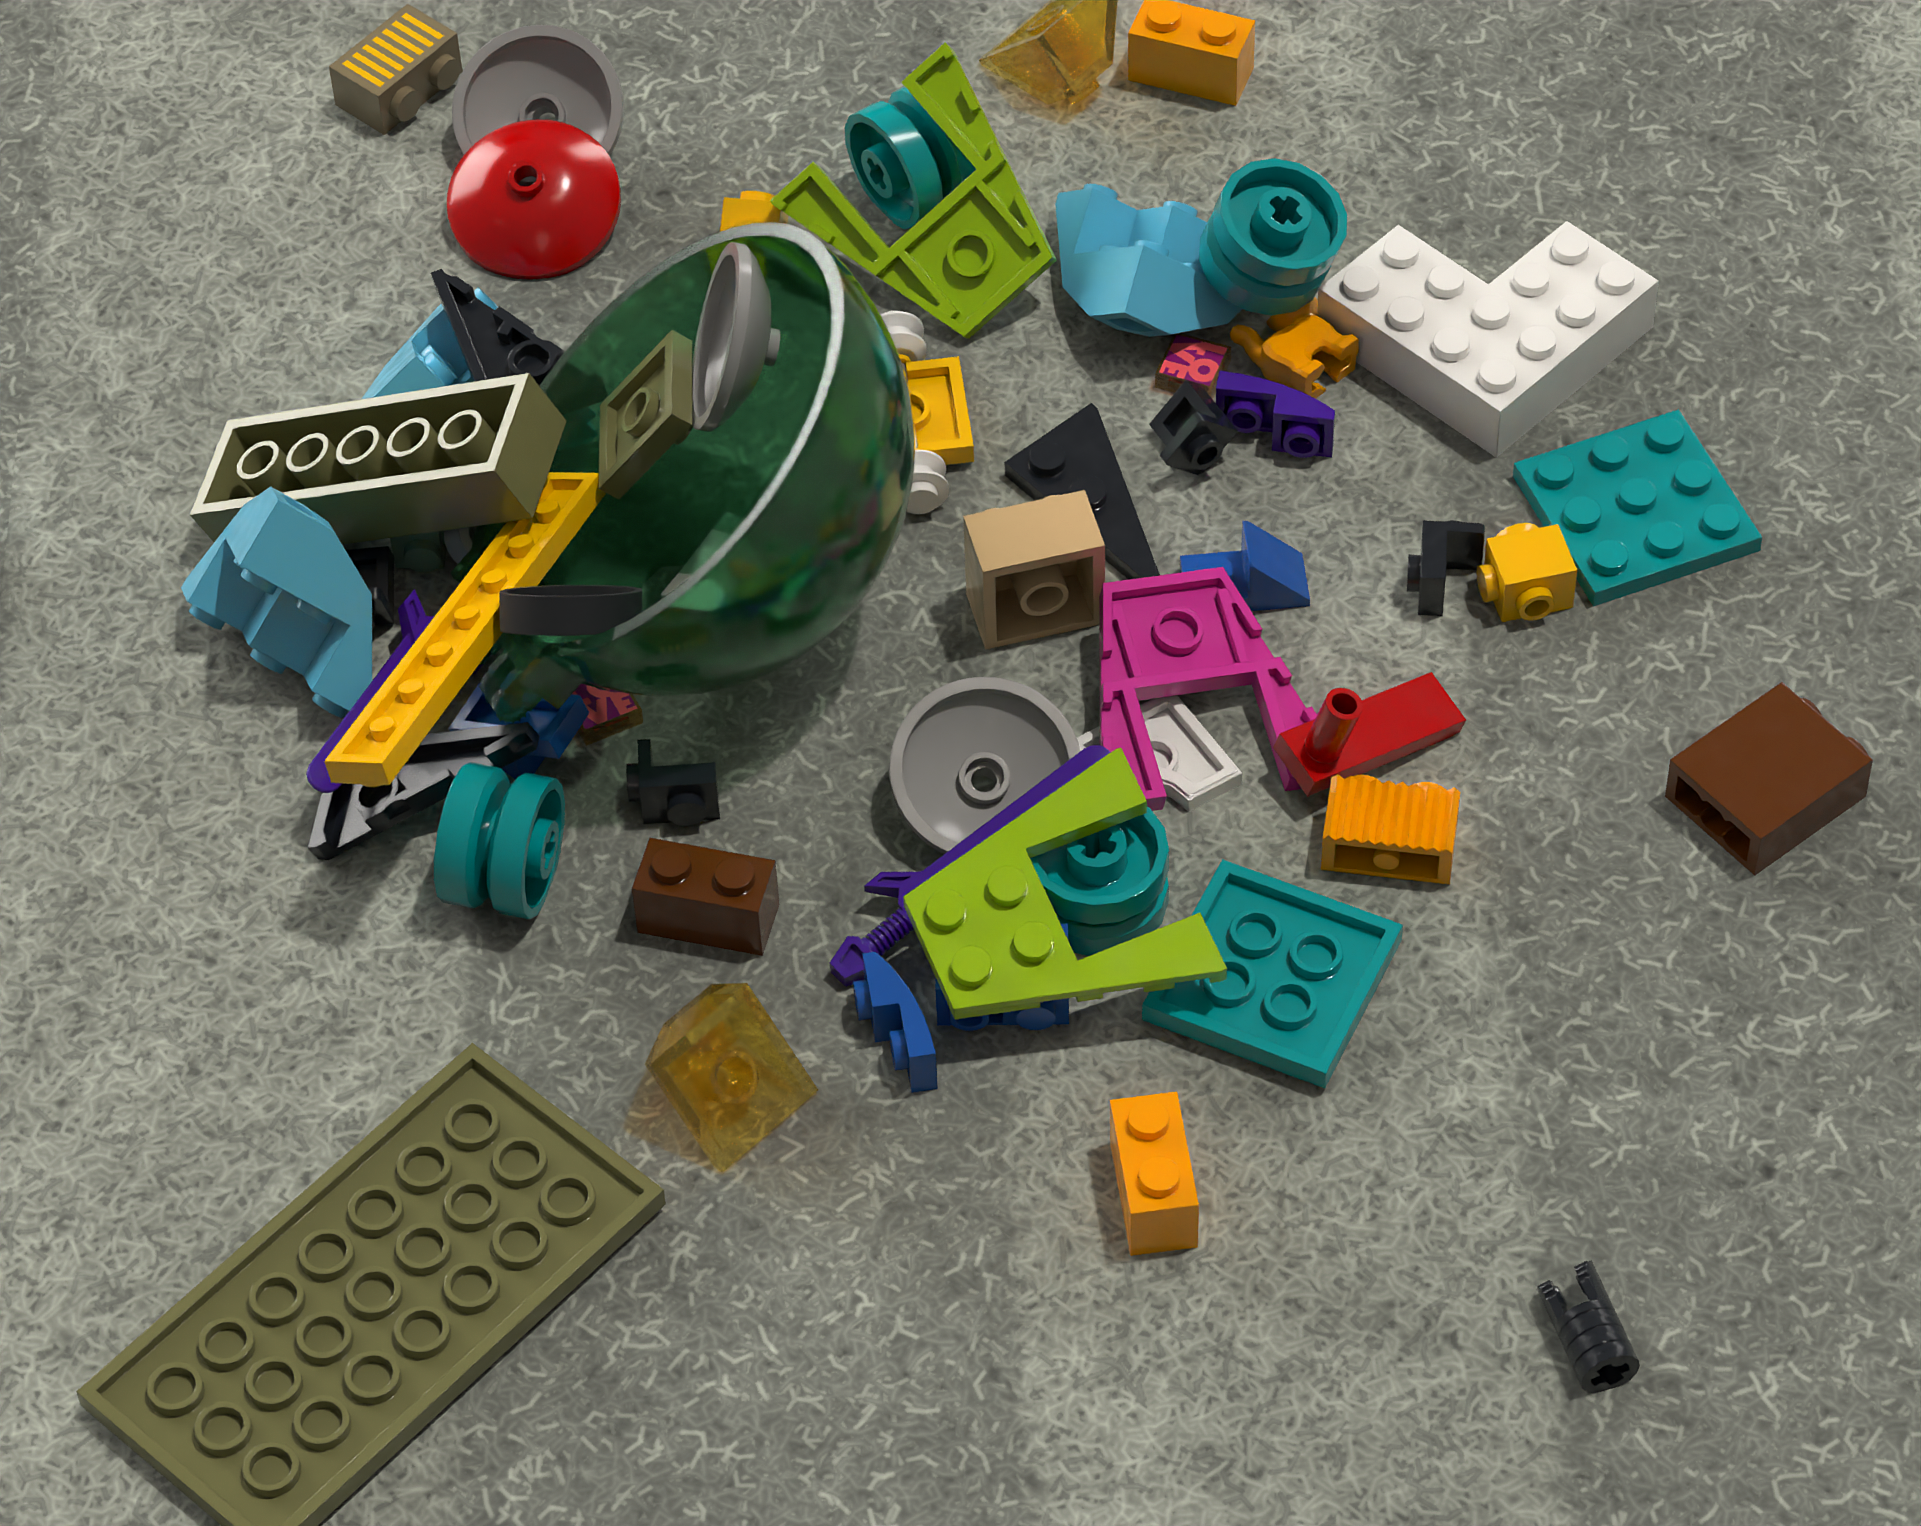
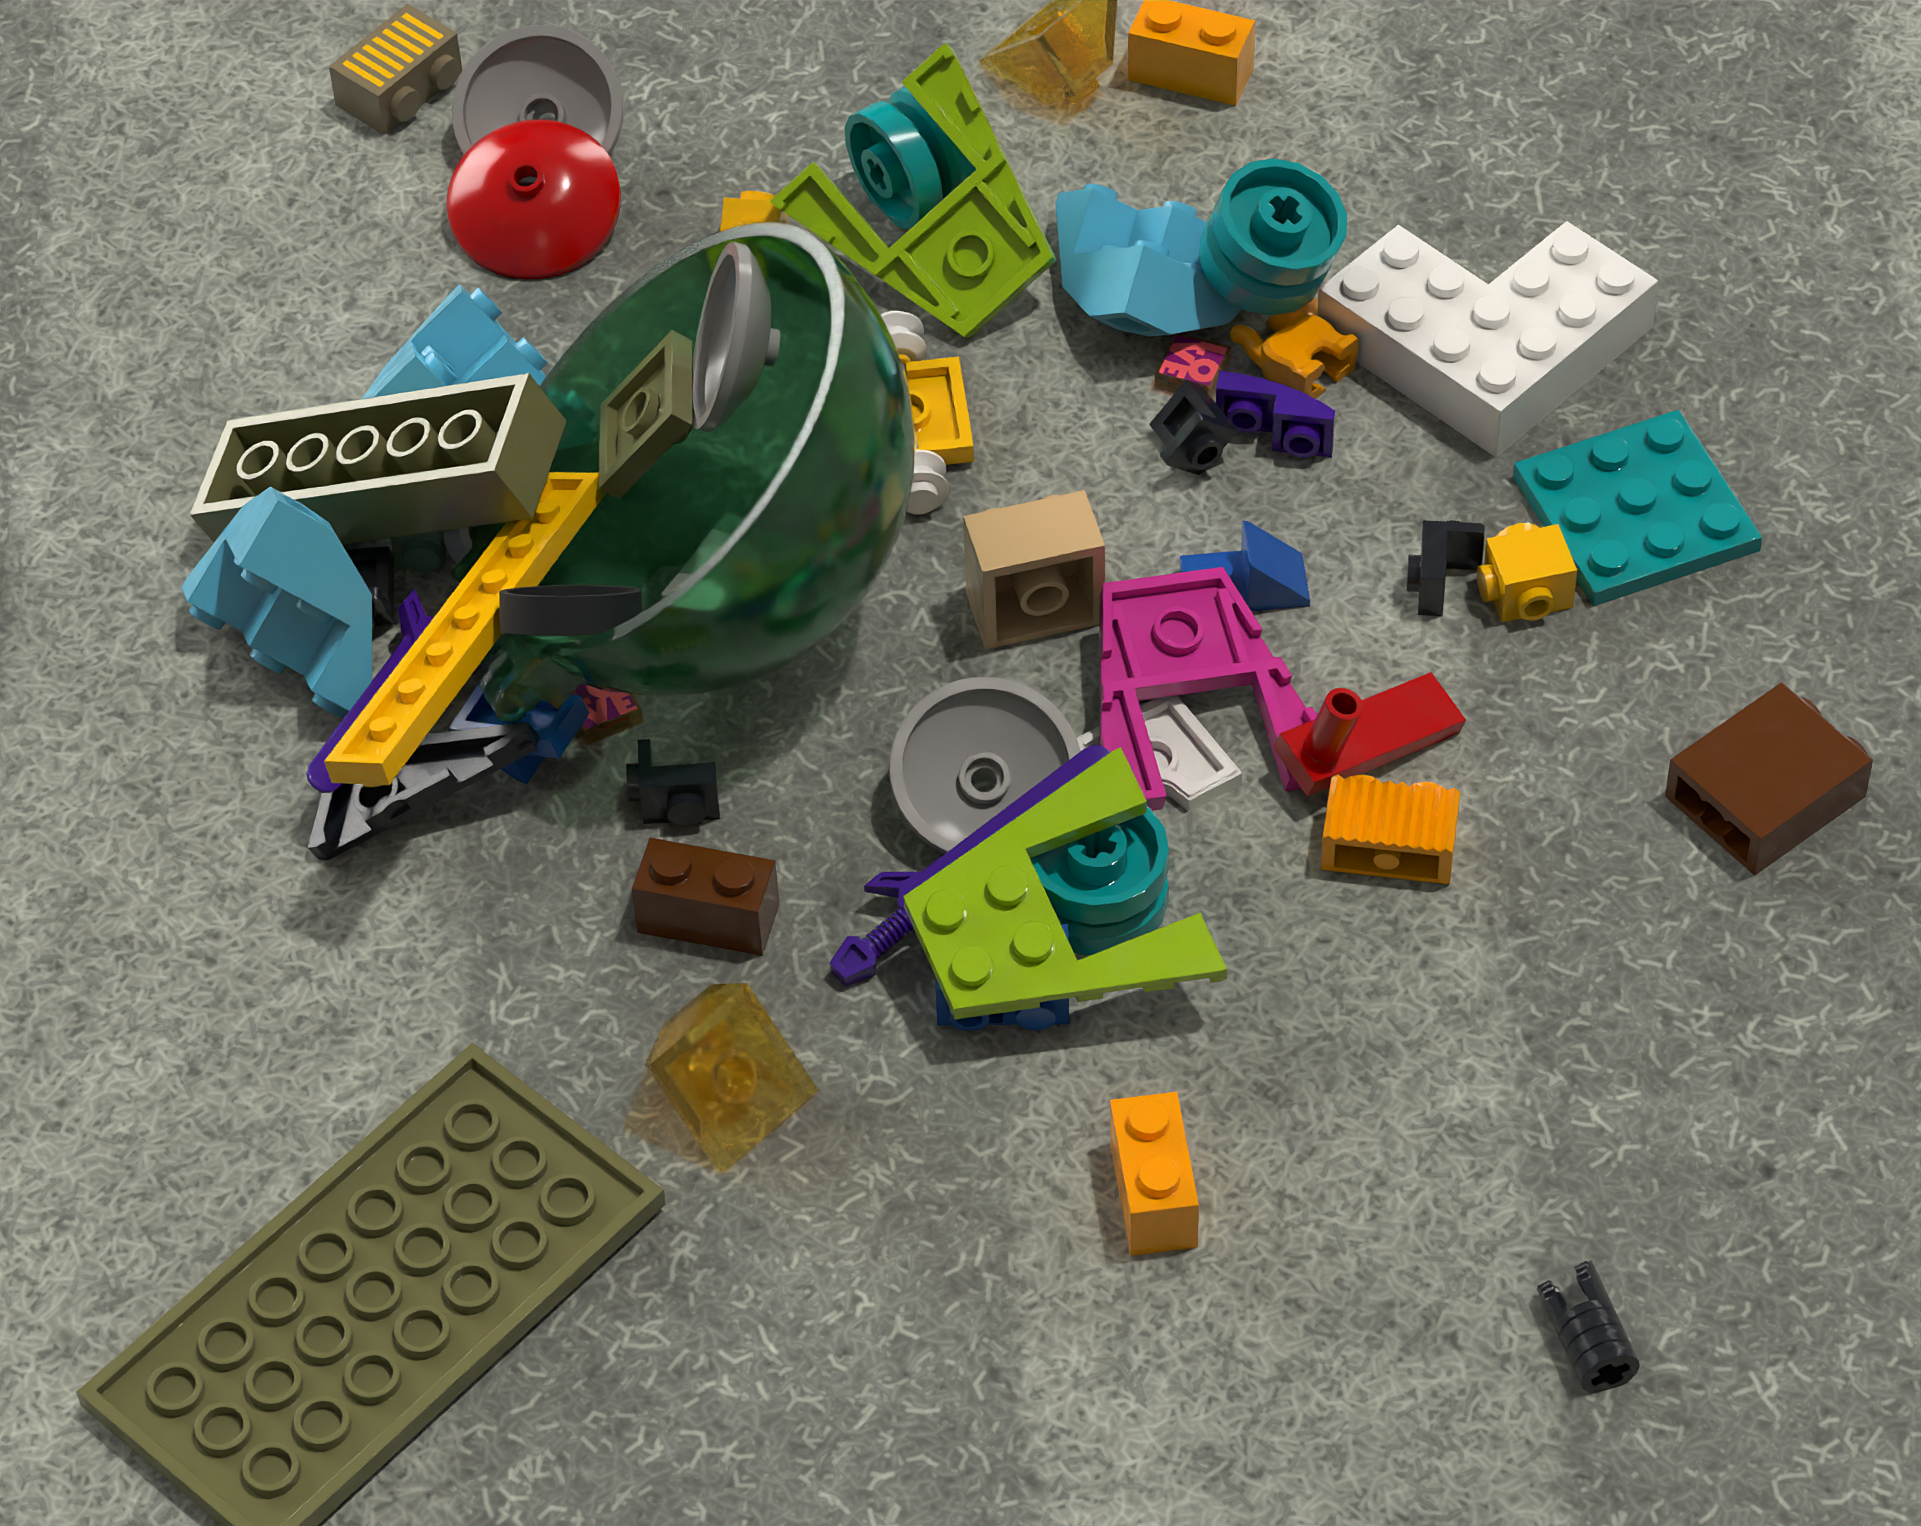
(491, 339): black wing -> none
(499, 840): teal wheel -> none
(896, 1018): blue slope -> none
(1081, 458): black wing -> none
(1294, 974): teal plate -> none

